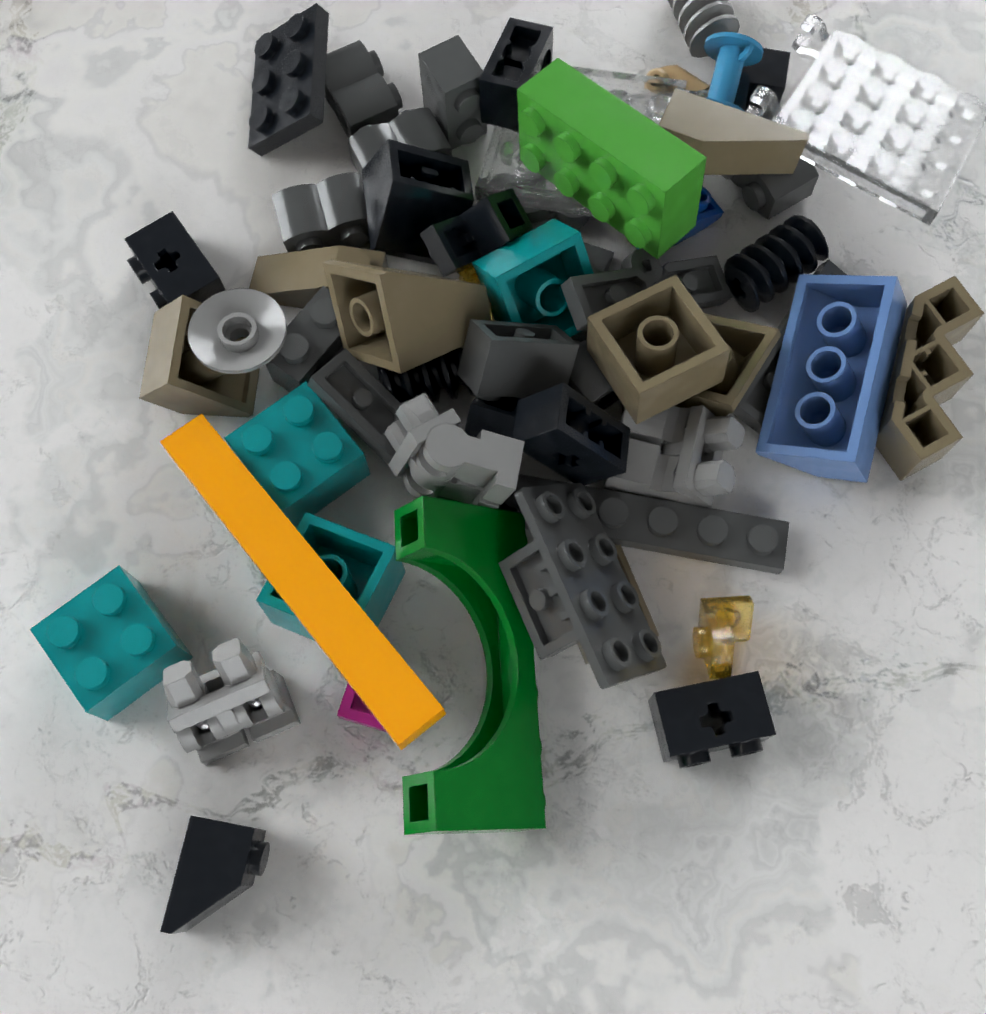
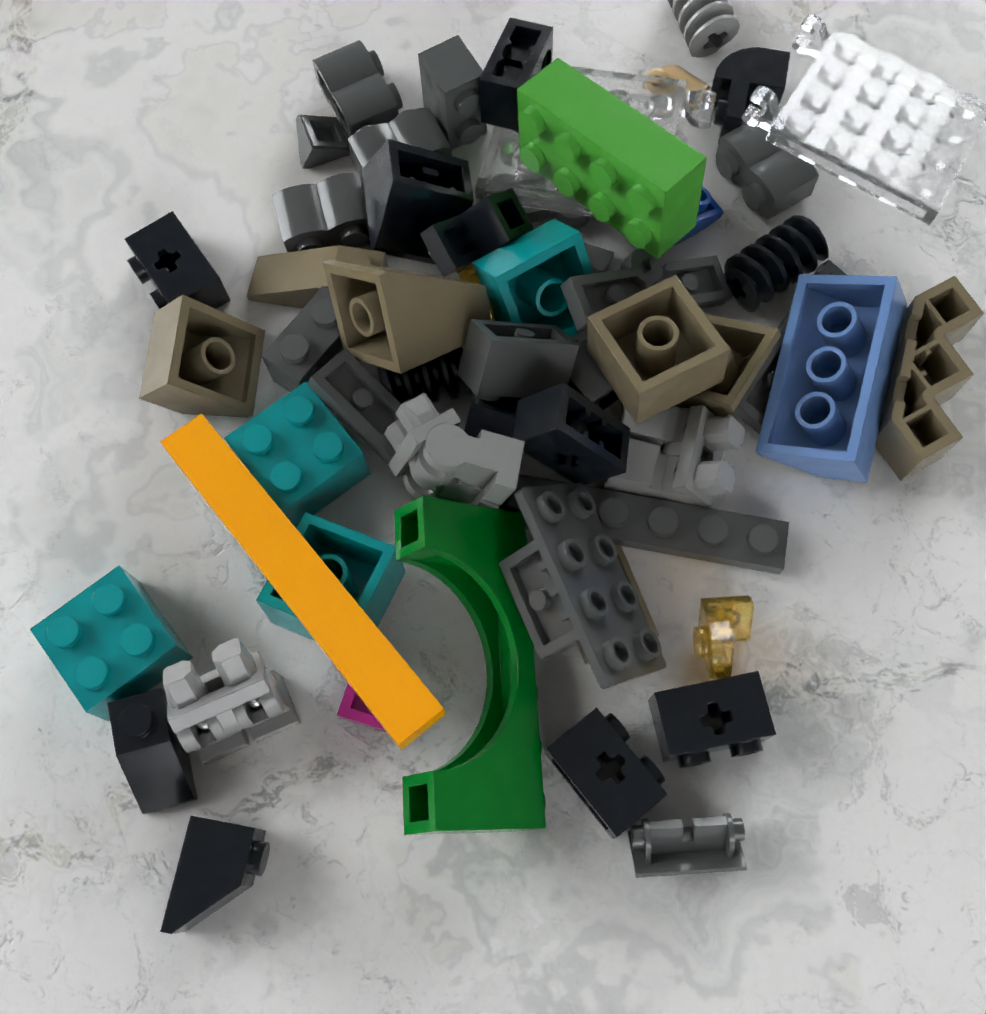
(151, 752): none -> black slope
(232, 316): light grey dish -> none
(289, 80): black plate -> none
(320, 140): none -> dark grey slope
(610, 803): none -> black brick
(671, 849): none -> dark grey hinge
(731, 54): dark azure piece -> none
(733, 138): dark tan slope -> none

